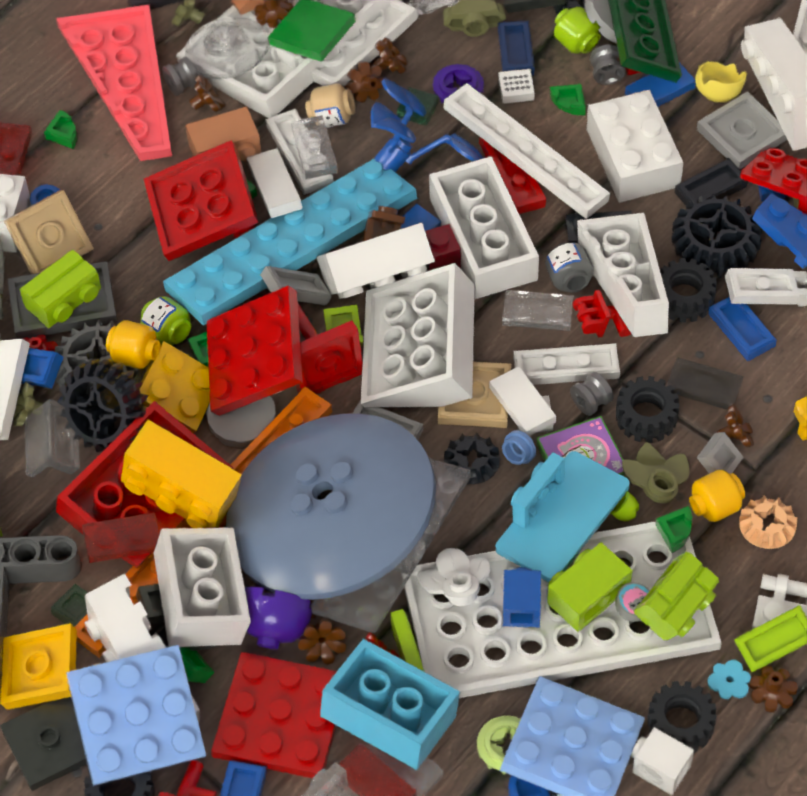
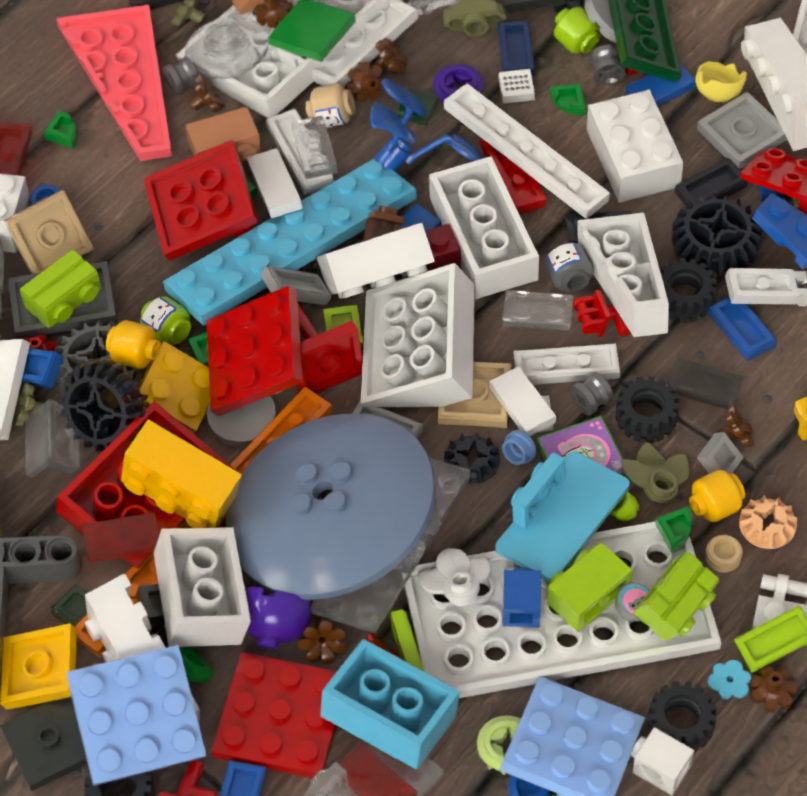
(723, 553): none -> tan tile

